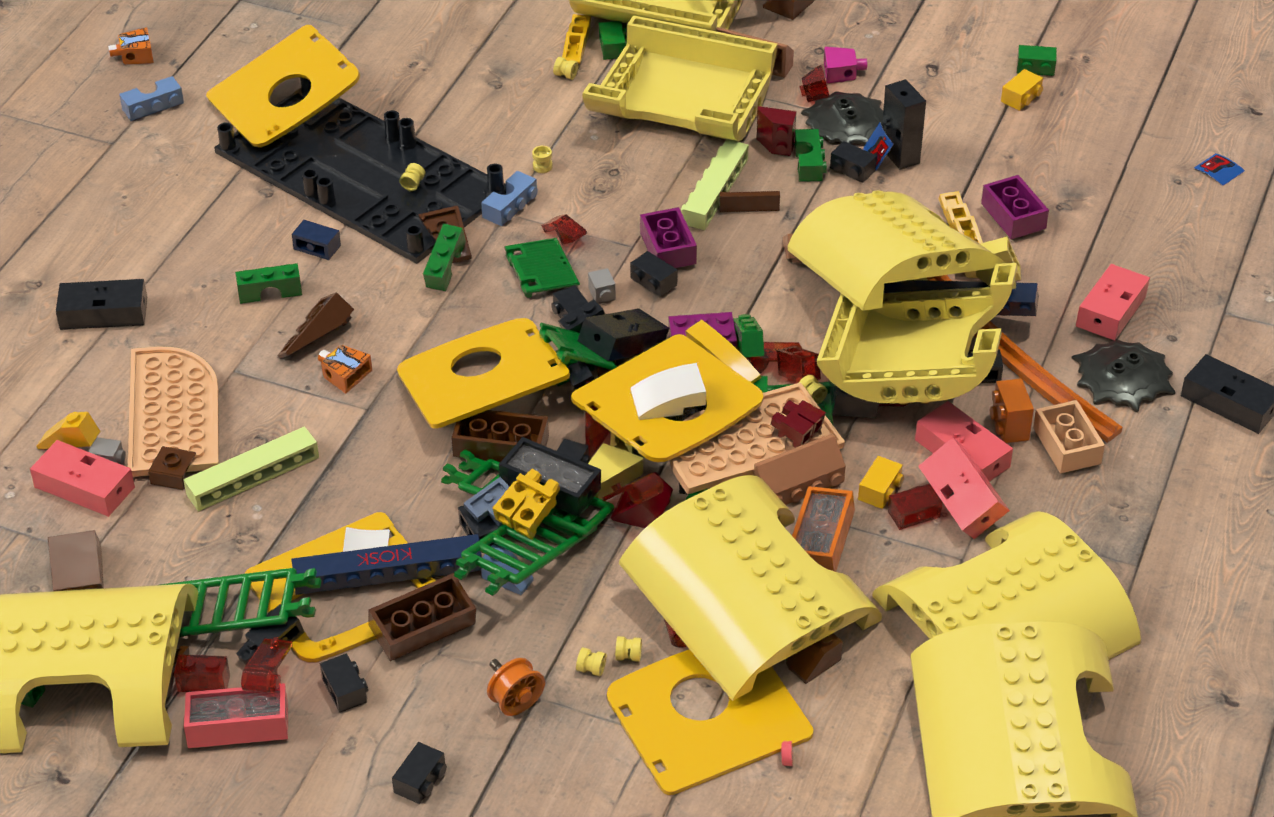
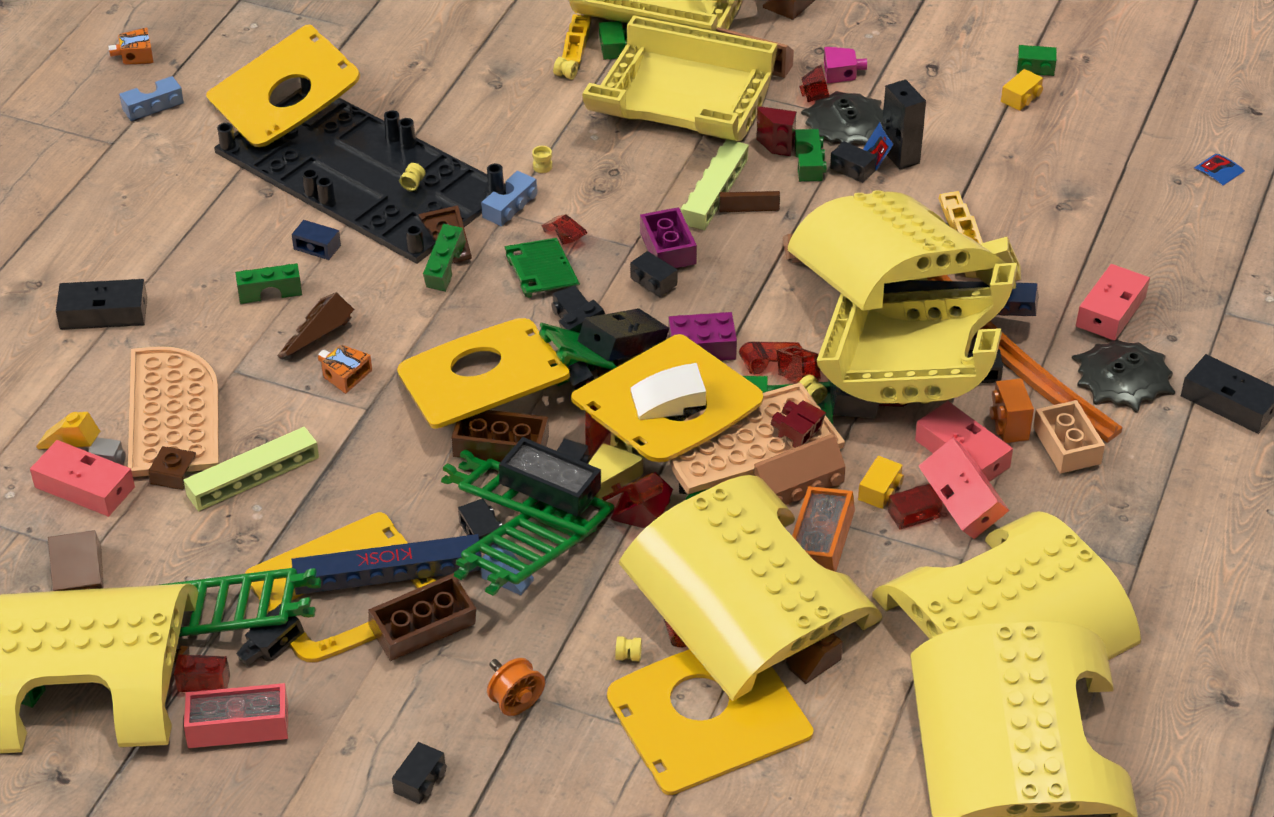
(261, 670): clear red door -> none
(343, 682): black brick -> none
(363, 539): white sticker -> none
(482, 503): sand blue hinge -> none
(526, 503): yellow hips -> none
(591, 661): light yellow wheel -> none
(601, 285): light grey brick -> none
(722, 349): yellow slope -> none
(749, 336): green arch -> none
(787, 753): coral tile -> none
(1014, 206): magenta brick -> none

